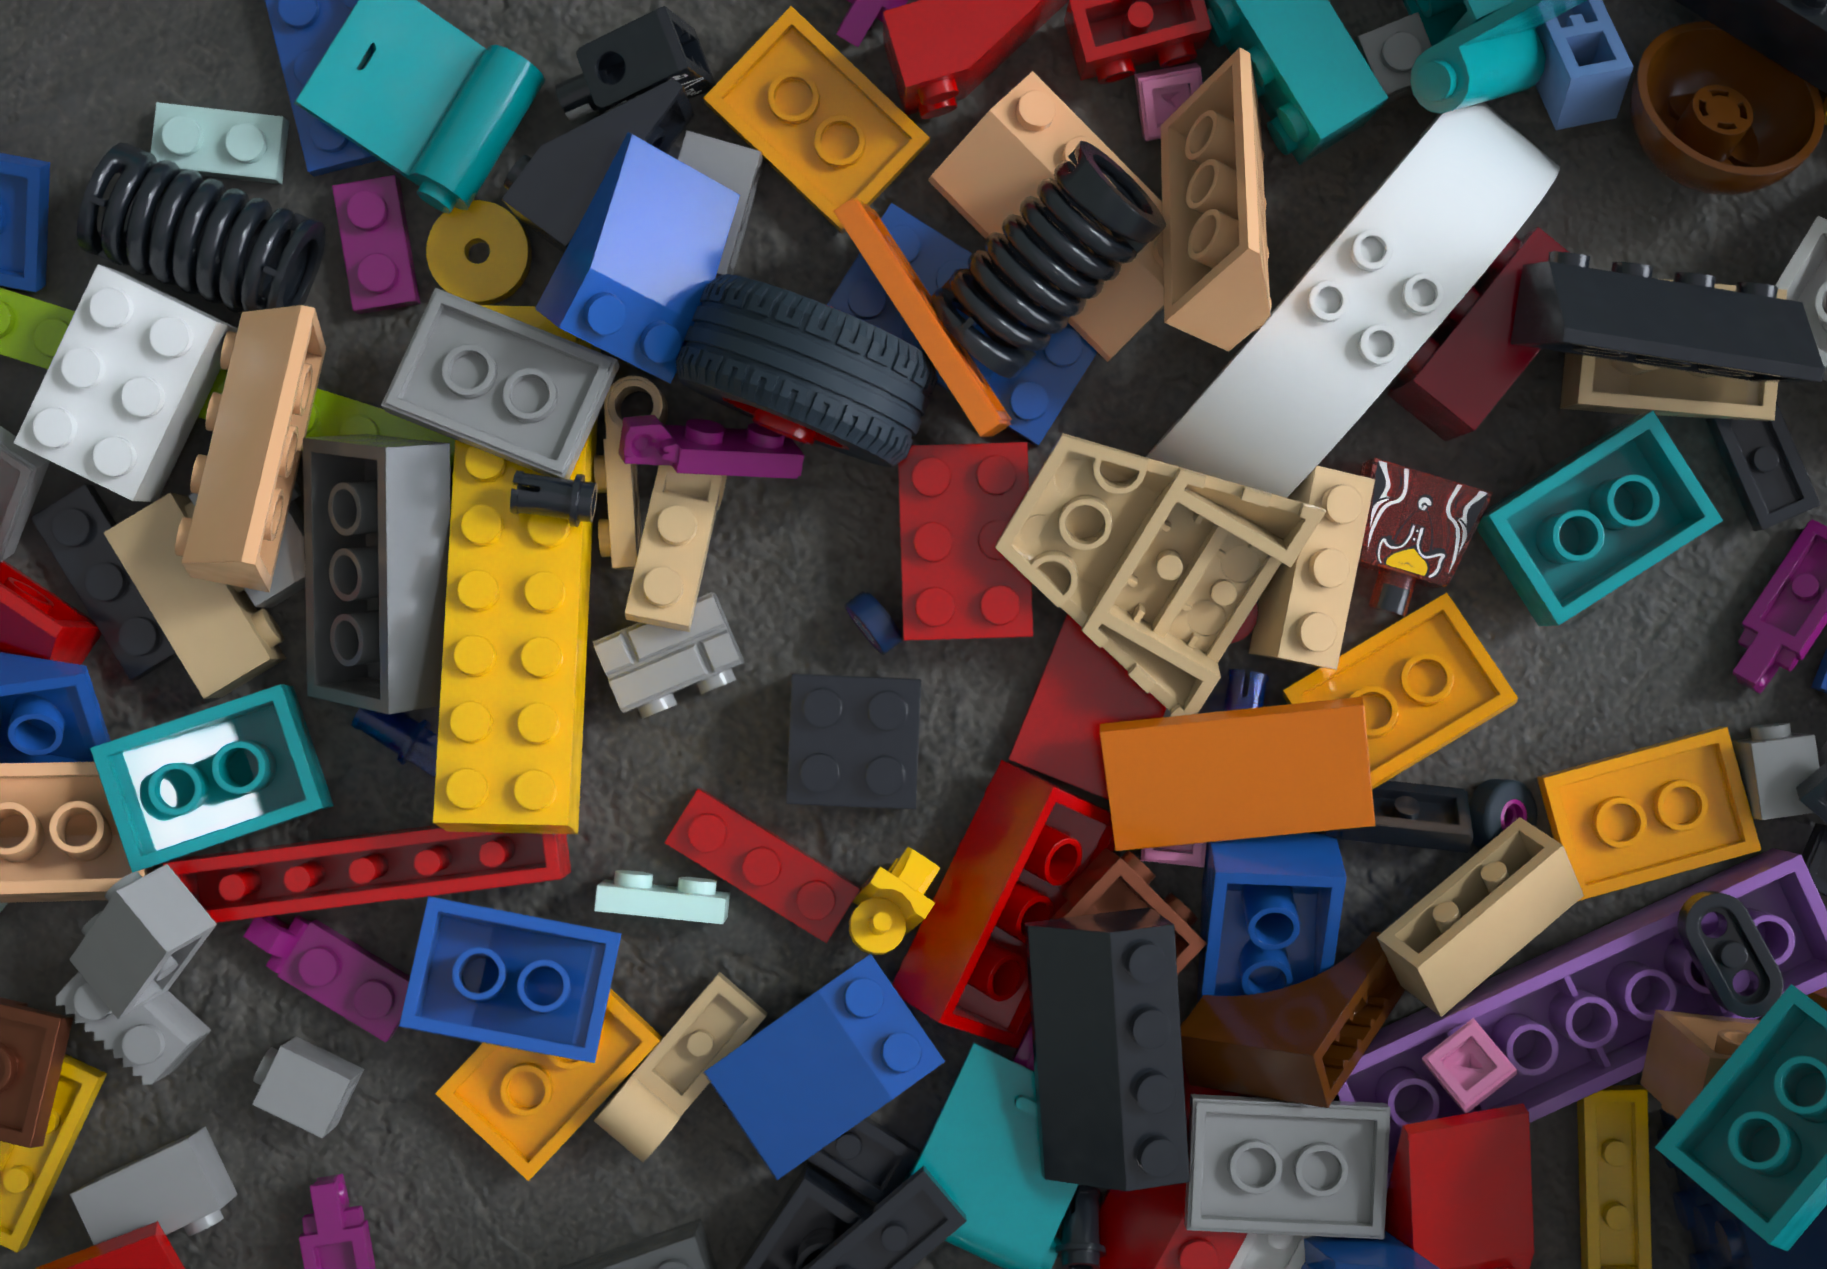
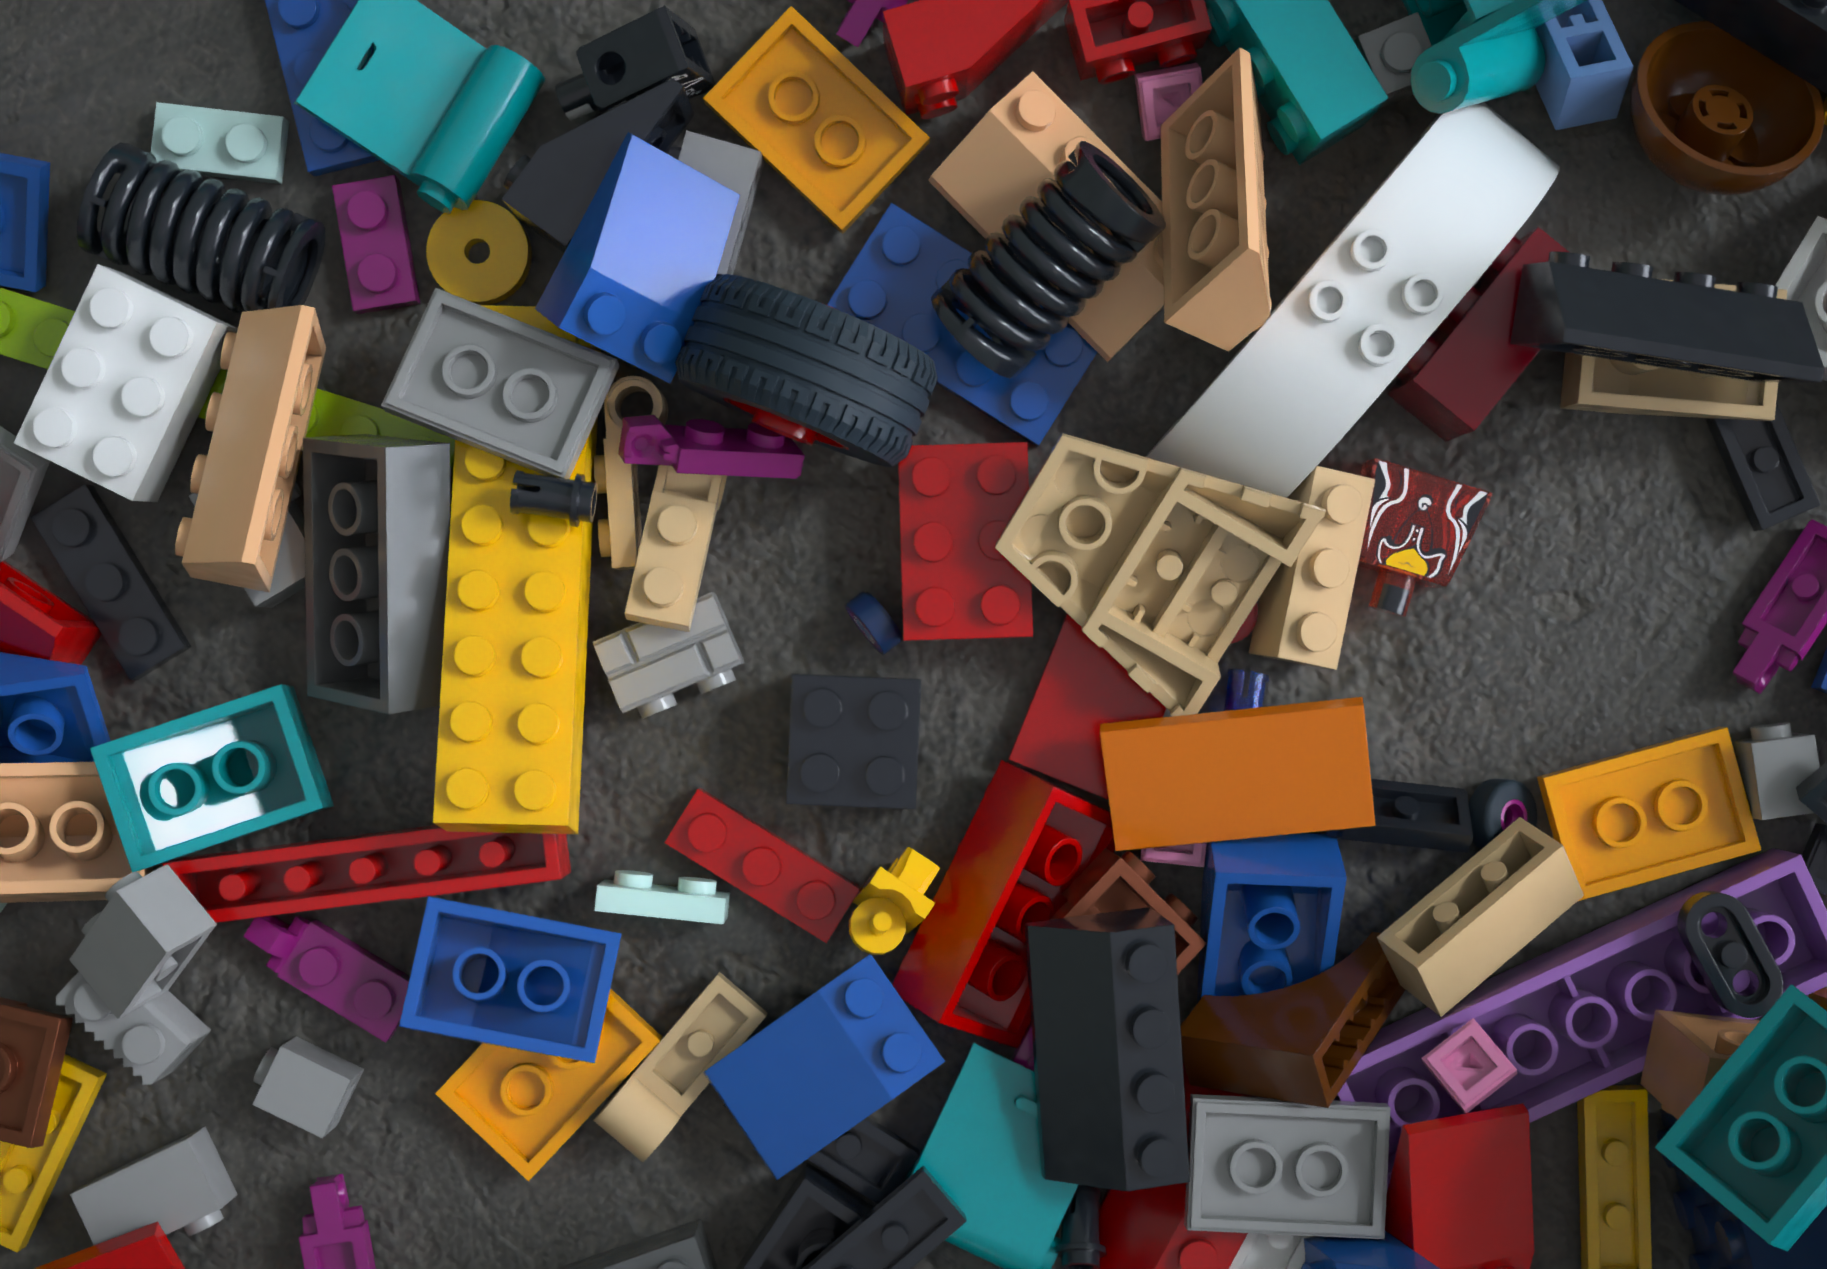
(205, 621): tan brick -> none
(401, 735): clear blue axle -> none
(916, 308): orange tile -> none
(1418, 685): light orange plate -> none
(1597, 520): teal brick -> none

